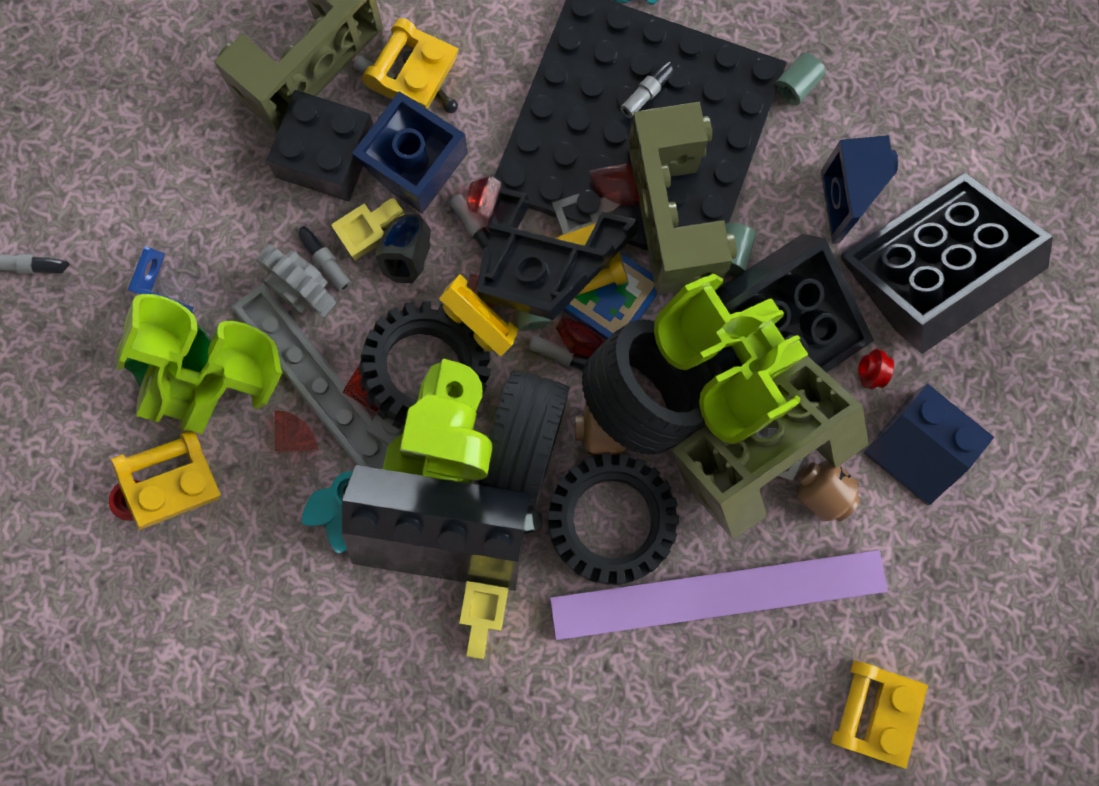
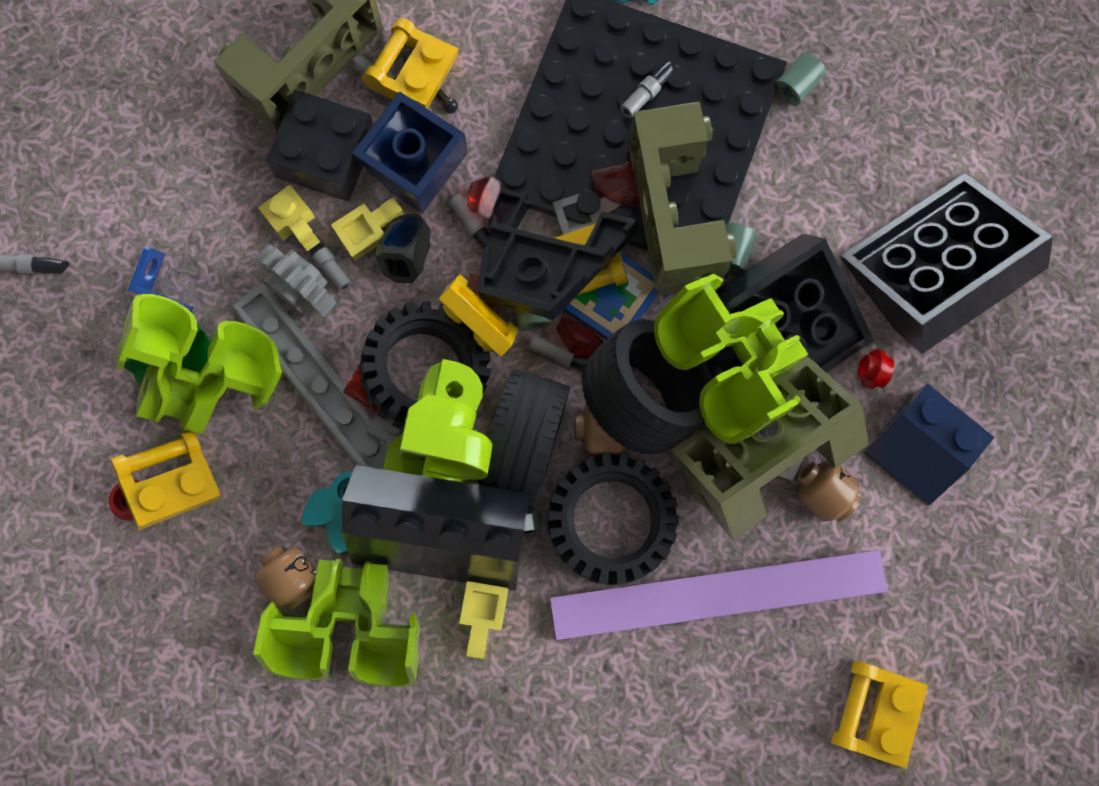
(286, 577): none -> medium nougat head
(290, 216): none -> light yellow plate
(293, 434): clear red tile -> none
(302, 645): none -> lime piece
(854, 179): dark blue slope -> none

